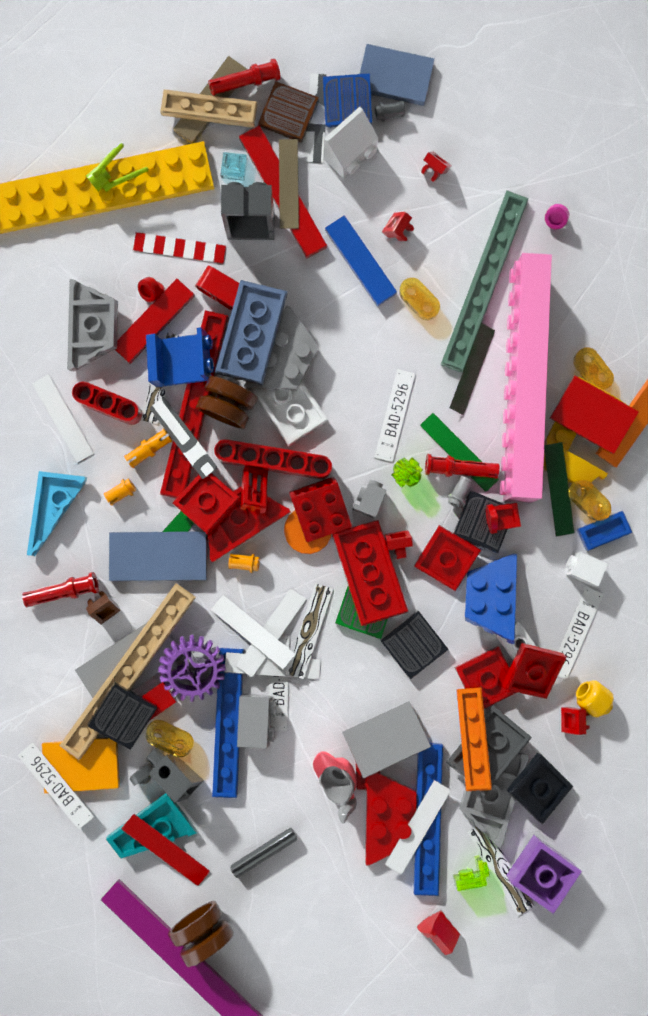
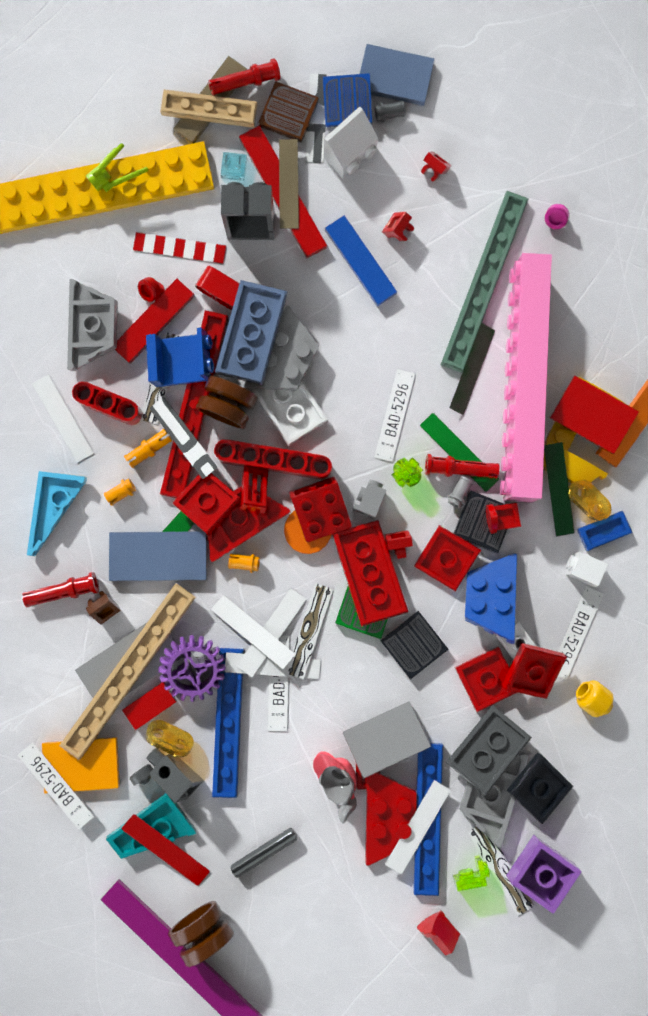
(122, 715): tile -> none
(255, 721): light grey brick -> none
(421, 298): clear yellow plate -> none
(473, 739): orange tile -> none
(574, 720): red tile -> none
(591, 370): clear yellow plate -> none

